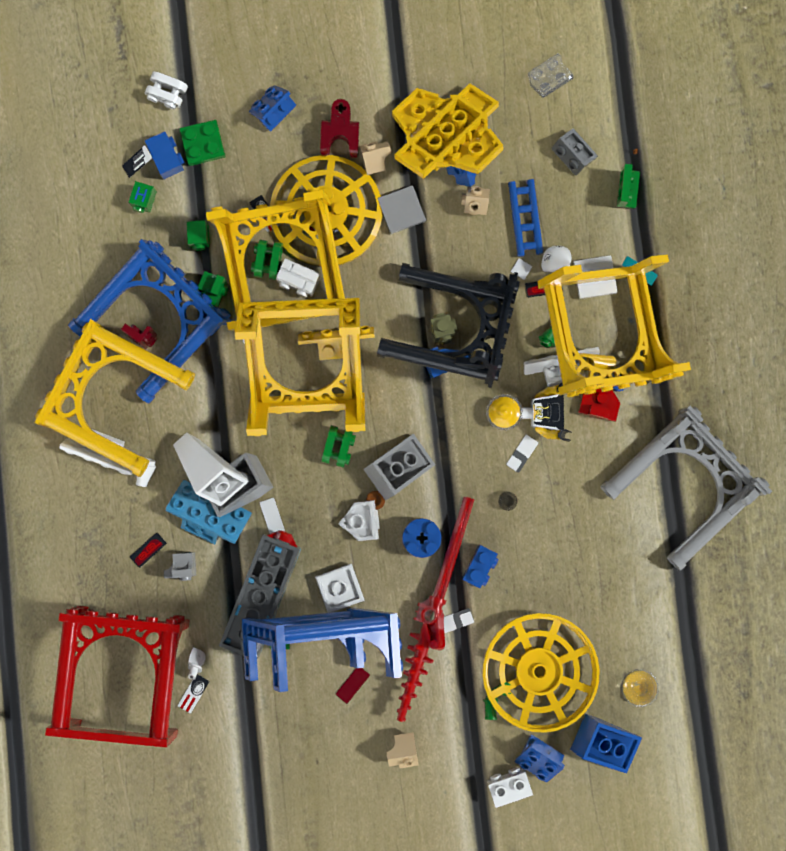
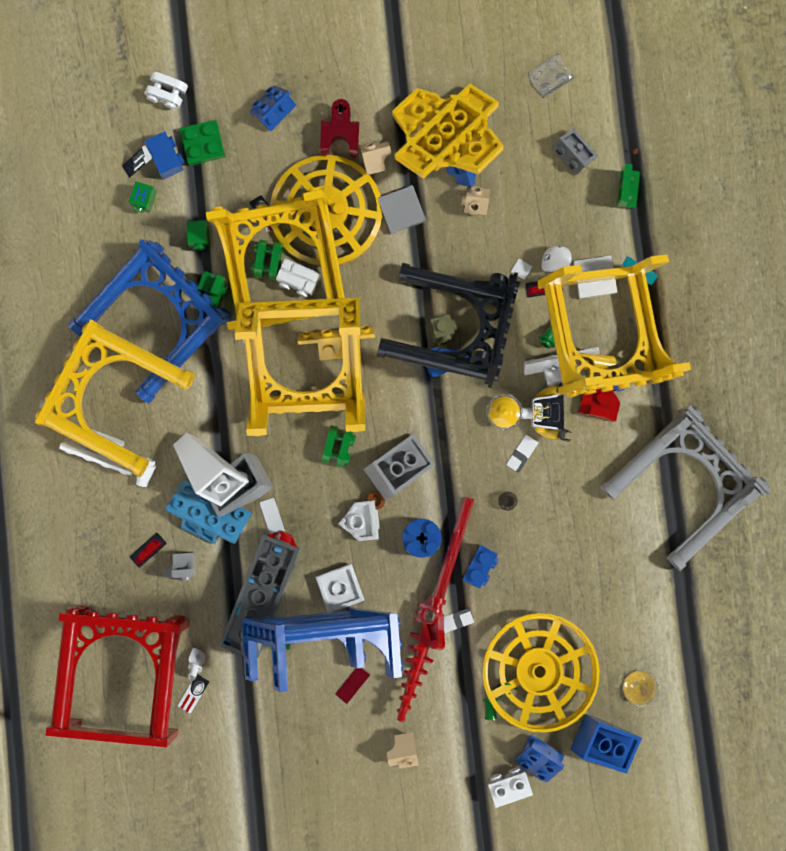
(144, 339): dark red bracket -> none
(518, 227): blue bar -> none

